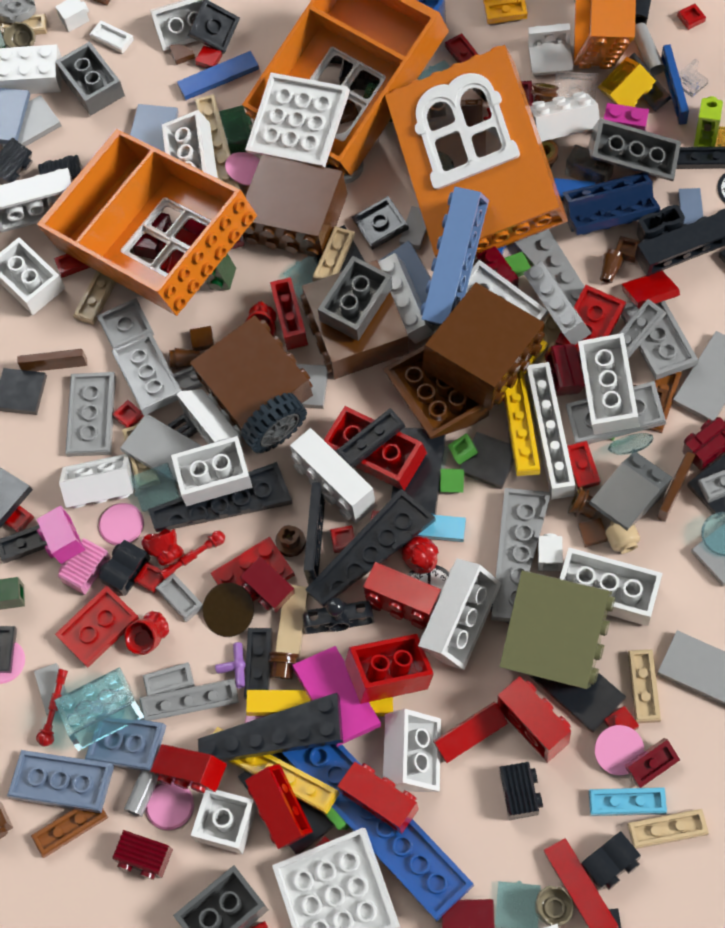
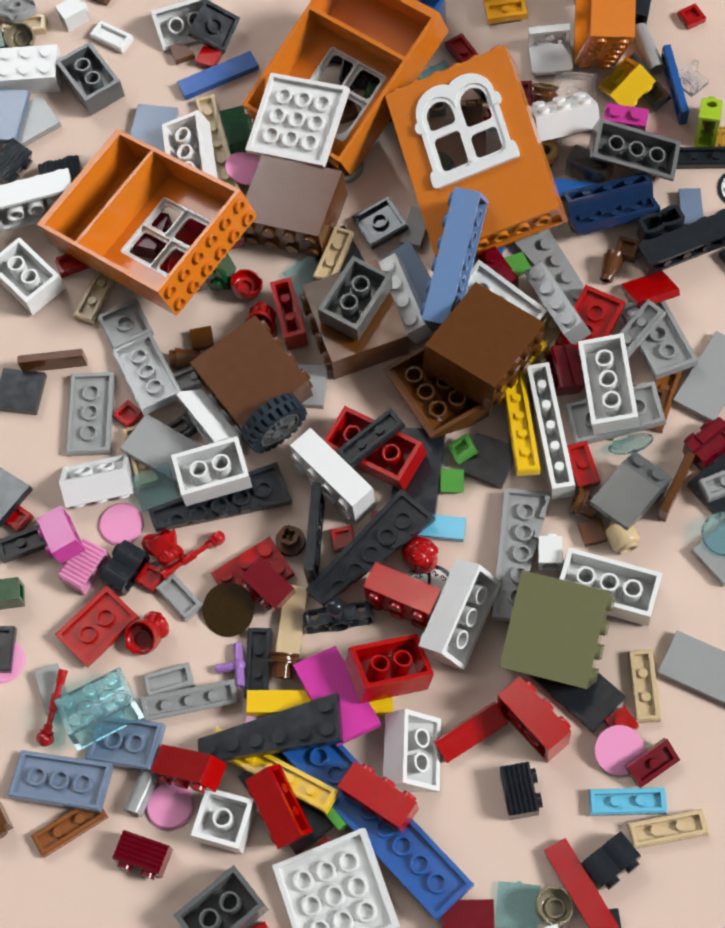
(246, 284): none -> red hair

